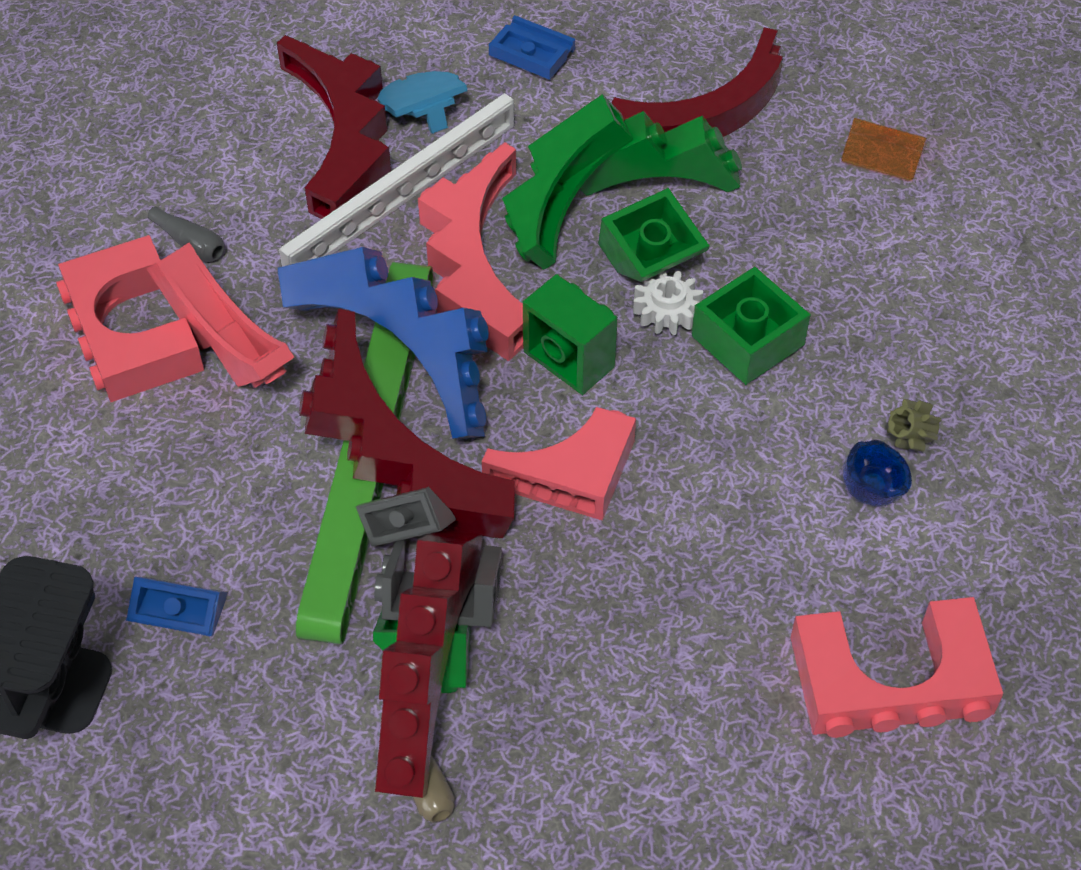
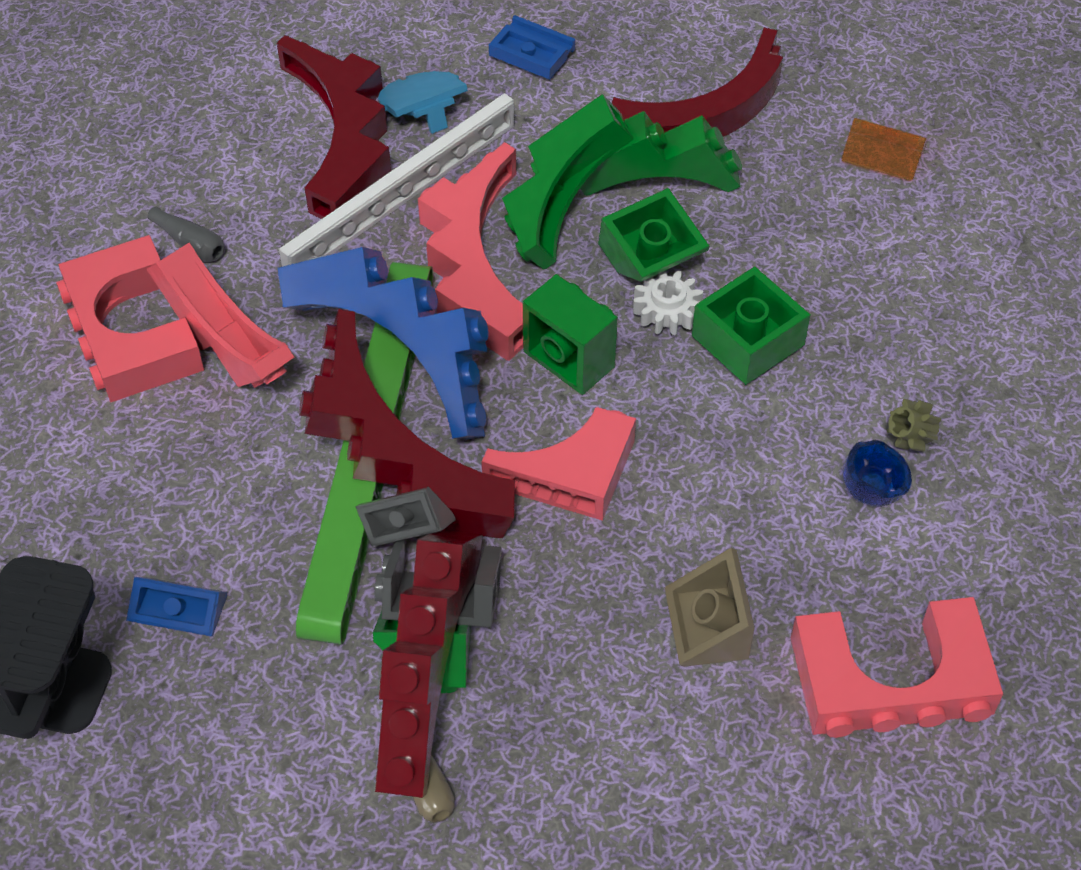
(711, 612): none -> dark tan slope

